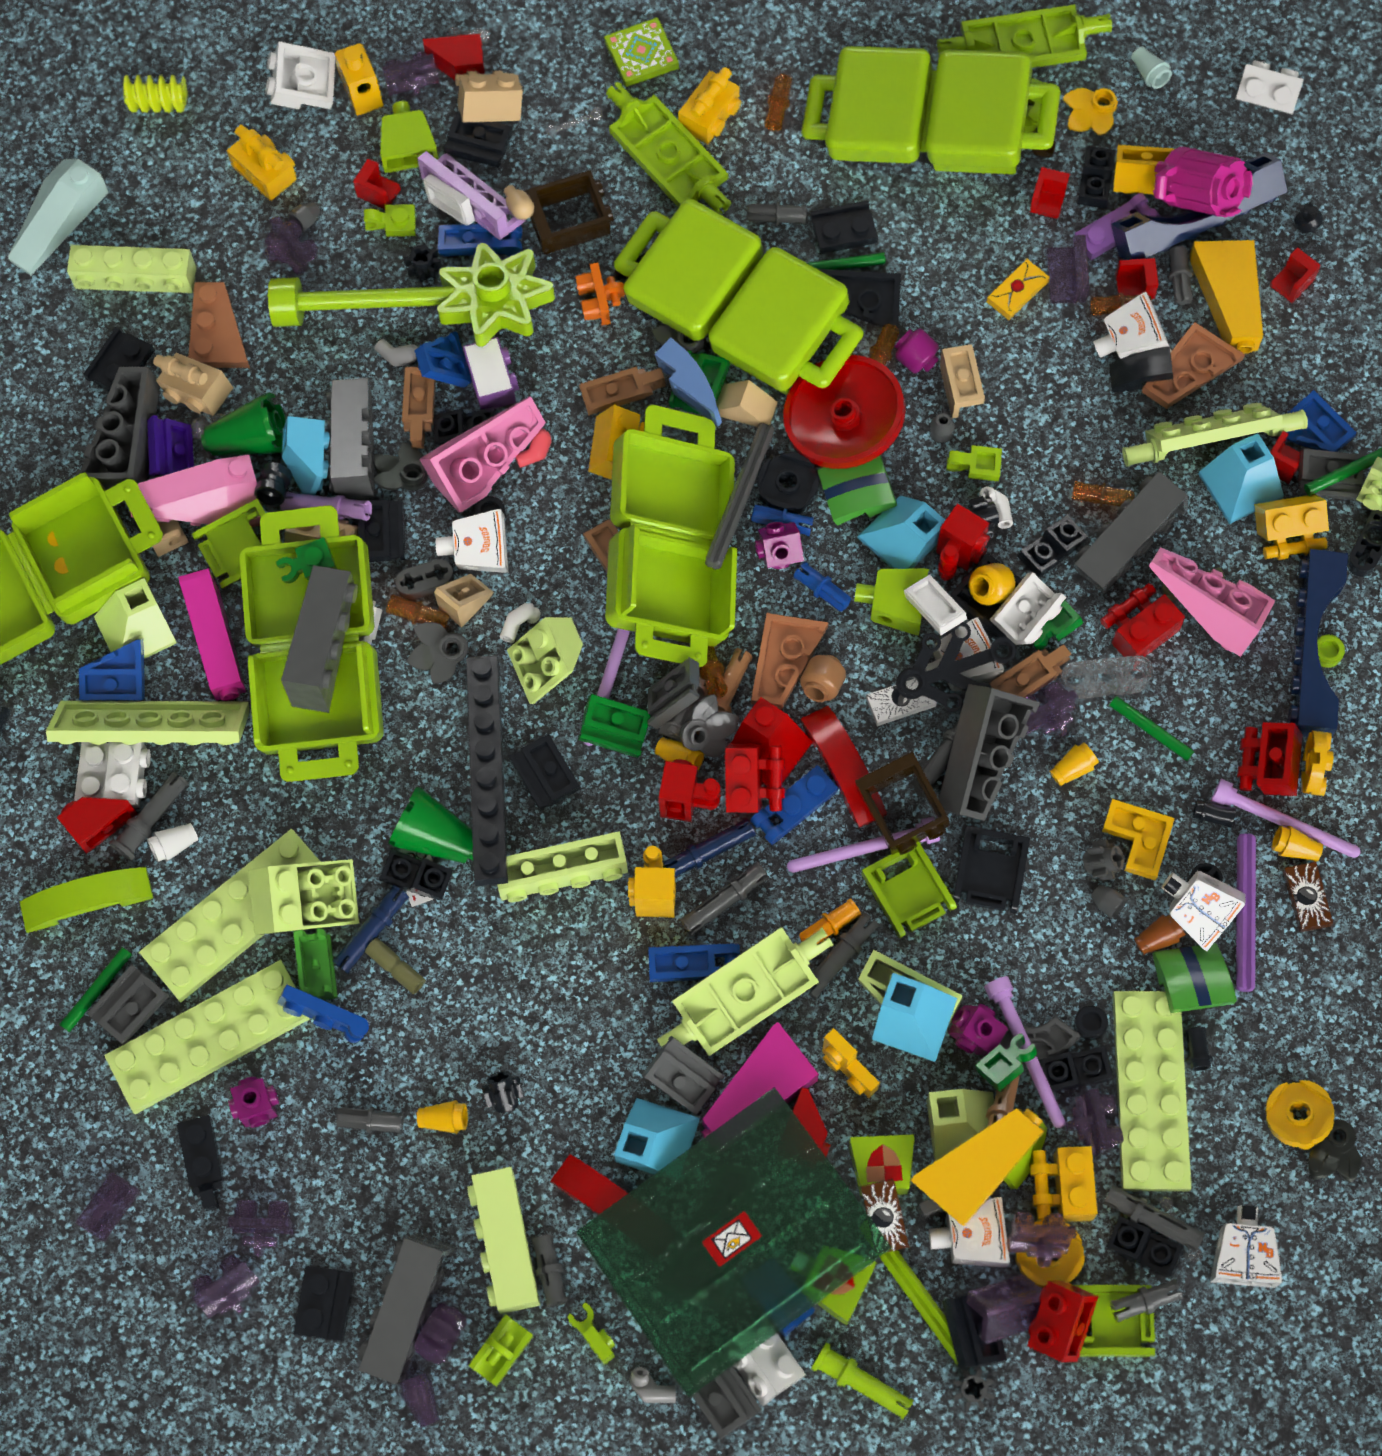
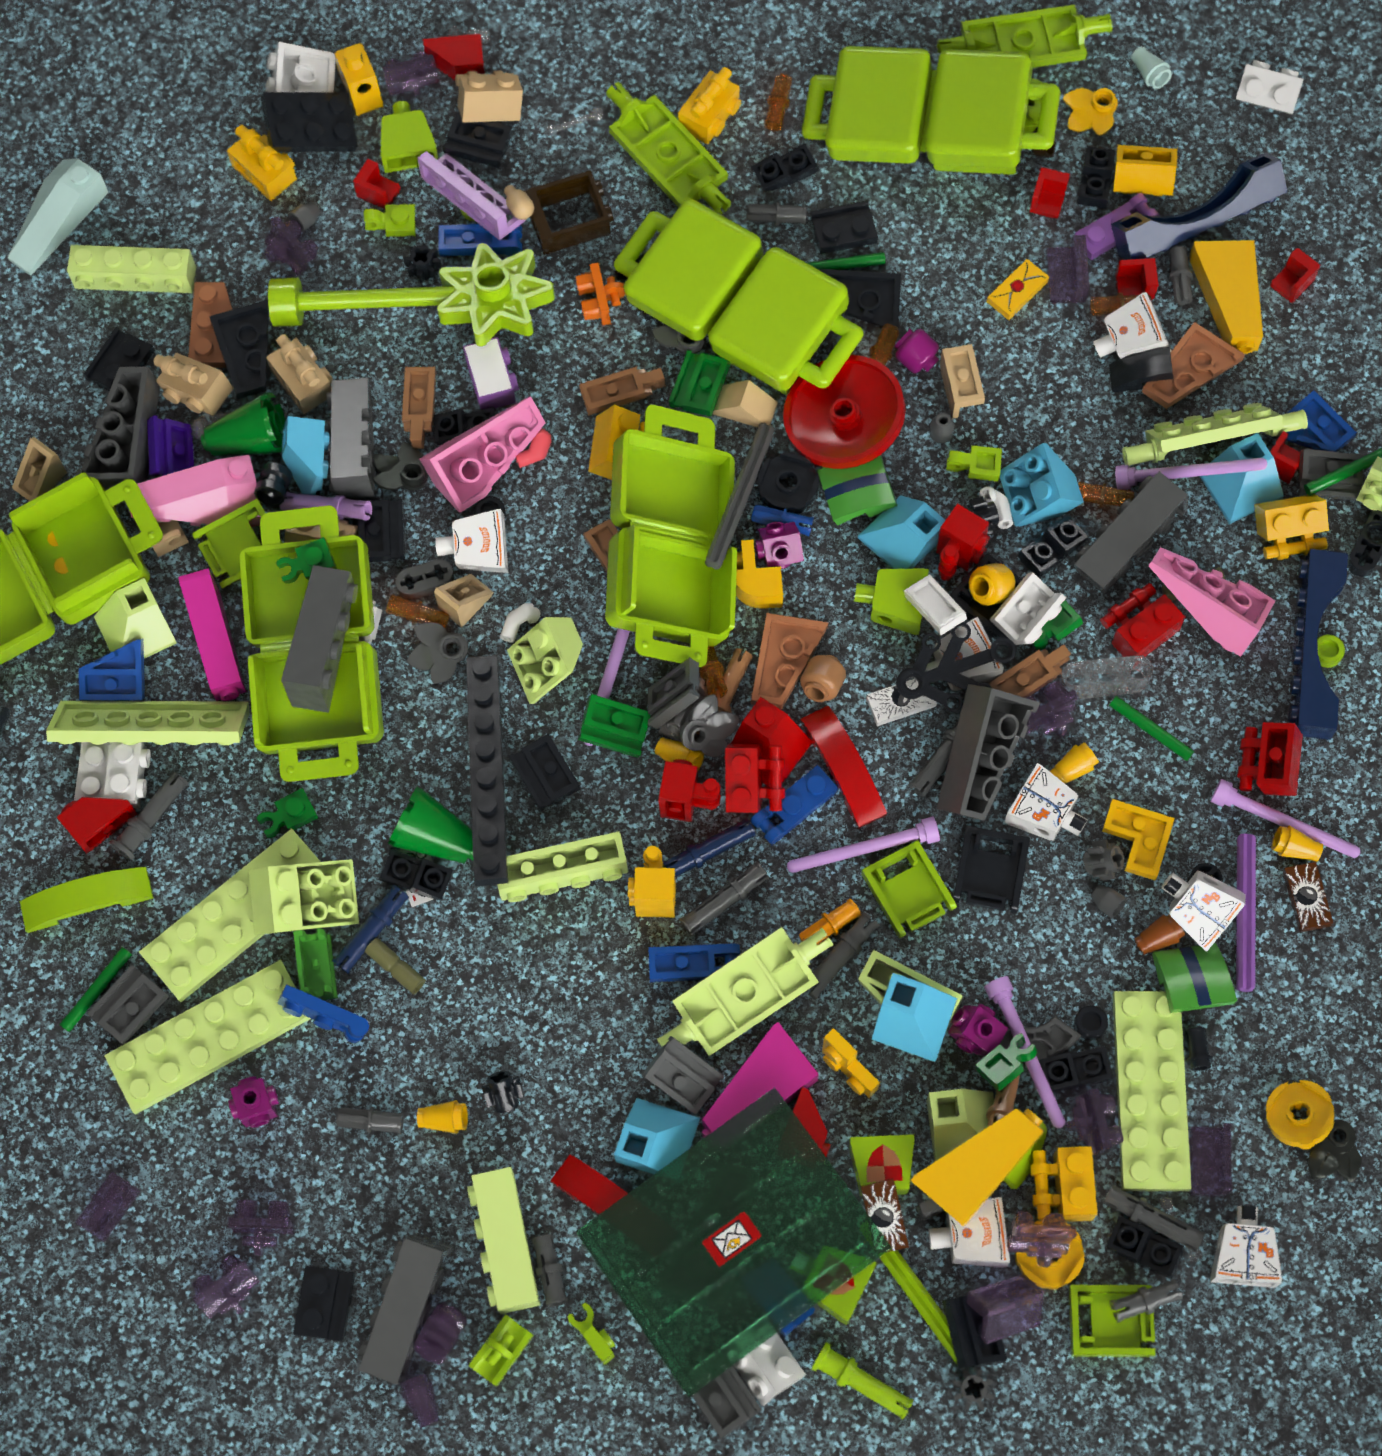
(38, 471): none -> tan slope
(155, 95): neon yellow piece -> none
(172, 841): white cone -> none
(201, 1159): black hinge -> none
(244, 346): none -> black wing
(293, 811): none -> green plate
(299, 374): none -> tan brick
(309, 121): none -> black plate
(398, 355): light grey arm -> none
(444, 361): blue wing -> none
(449, 200): white tile -> none
(641, 52): lime tile -> none
(648, 1390): light grey arm -> none
(687, 379): medium blue slope -> none
(757, 586): none -> yellow brick
(785, 170): none -> black slope
(822, 587): blue axle -> none
(889, 775): dark brown window -> none
(1039, 486): none -> medium azure slope
(1045, 806): none -> white torso
(1062, 1321): red brick -> none
(1128, 477): none -> lavender piece
(1202, 181): dark pink container -> none
(1211, 1161): none -> clear purple panel
(1213, 813): black pin -> none
(1308, 218): black piece -> none
(1317, 760): yellow plate -> none

